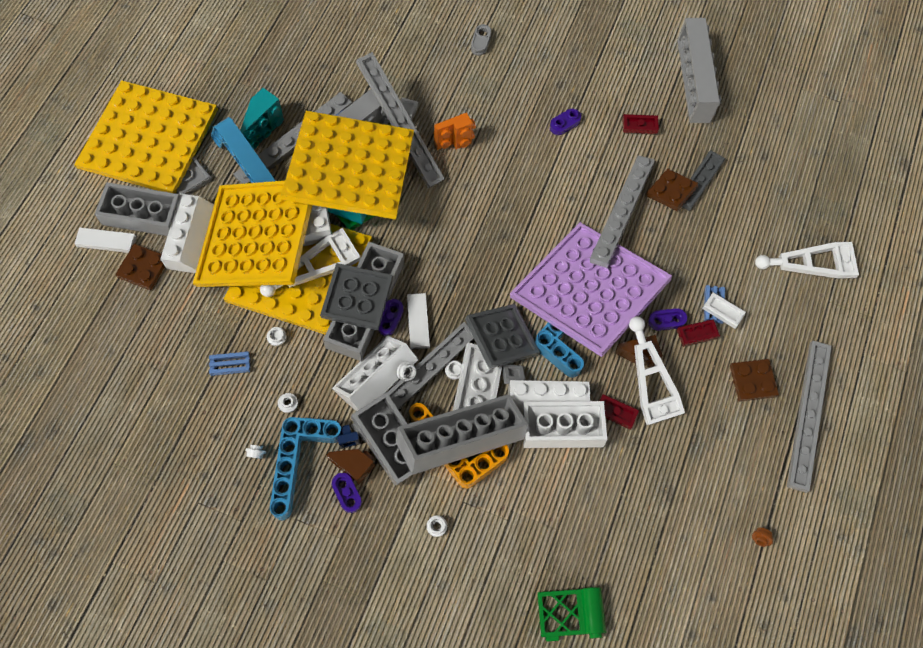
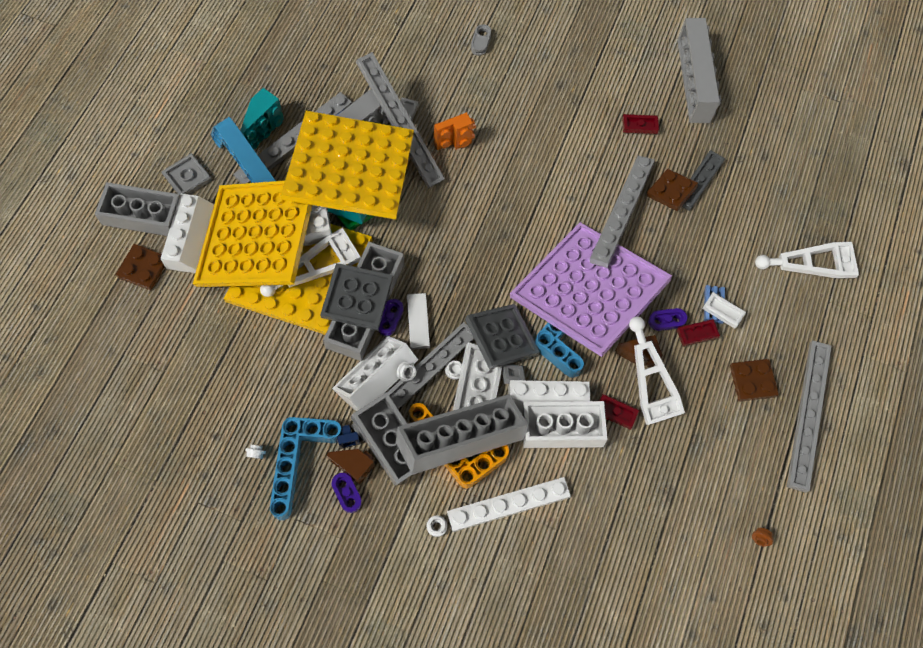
(104, 240): white tile -> none
(147, 137): yellow plate -> none
(230, 356): medium blue tile -> none
(276, 336): white plate -> none
(287, 408): white plate -> none
(508, 504): none -> white plate
(566, 120): dark purple plate -> none
(590, 613): green piece -> none

